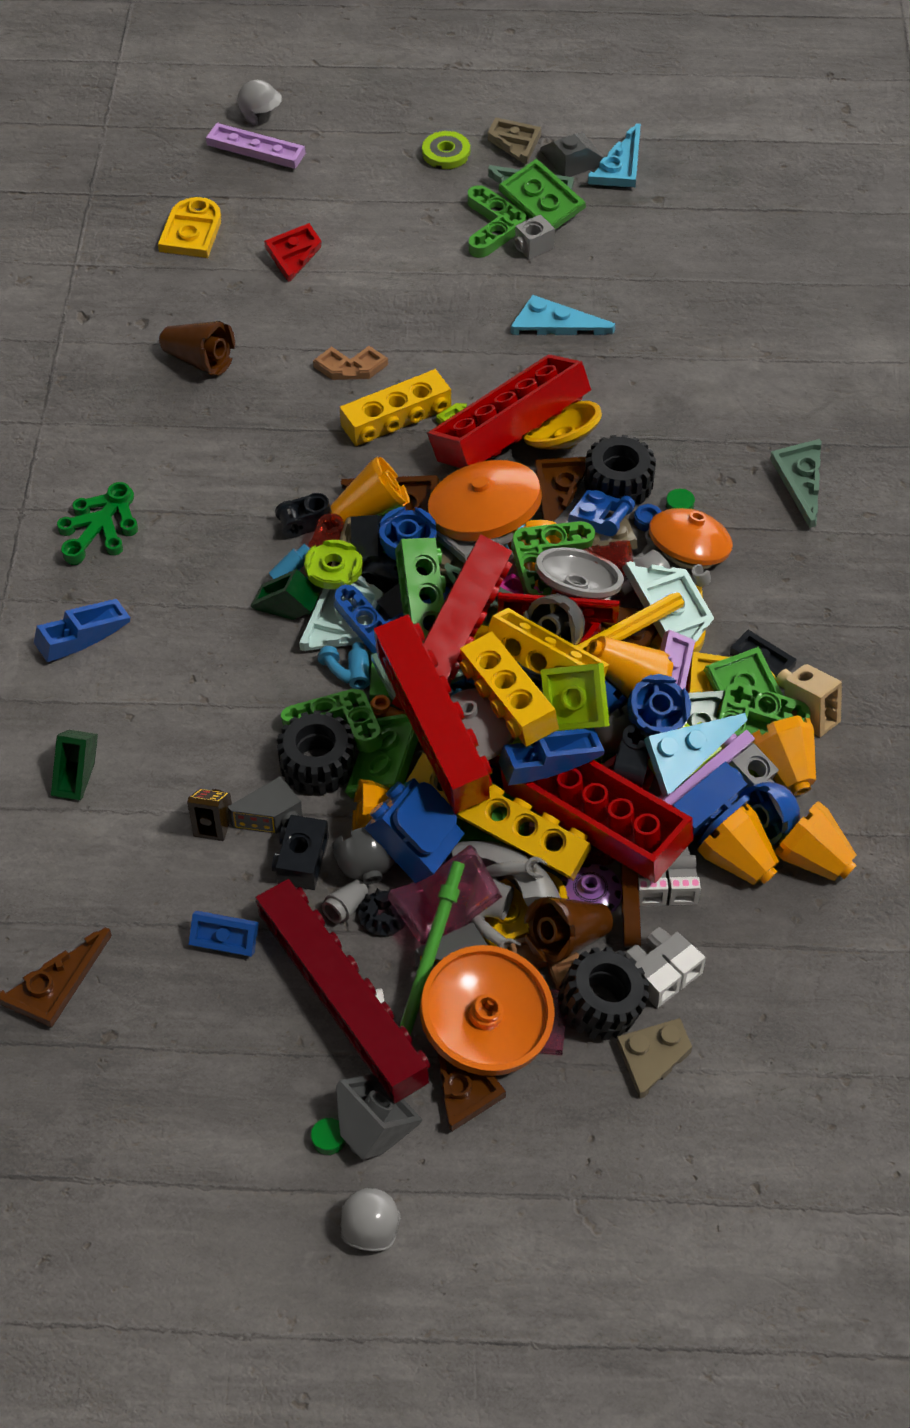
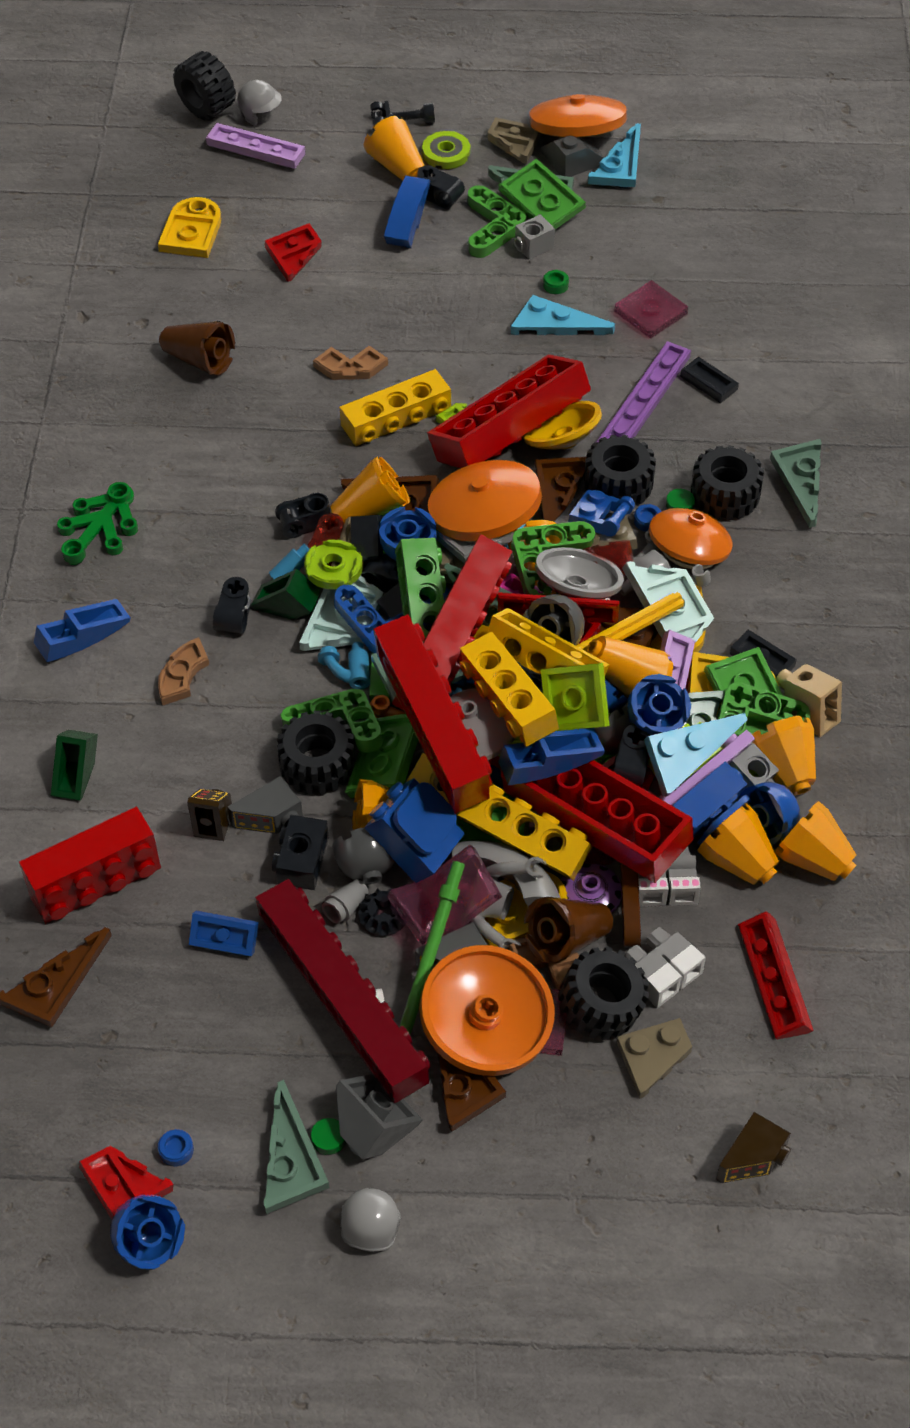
(90, 865): none -> red brick
(119, 1178): none -> red wing
(147, 1231): none -> blue cylinder
(175, 1147): none -> blue tile
(180, 669): none -> medium nougat tile
(204, 85): none -> black tyre
(233, 606): none -> black piece
(293, 1163): none -> sand green wing
(394, 147): none -> light orange cone
(406, 211): none -> blue slope
(425, 113): none -> black bar
(443, 188): none -> black piece
(555, 282): none -> green tile
(578, 116): none -> orange dish
(648, 392): none -> medium lavender tile
(651, 309): none -> clear pink tile
(709, 379): none -> black tile
(743, 481): none -> black tyre
(755, 1151): none -> dark brown slope
(775, 976): none -> red slope

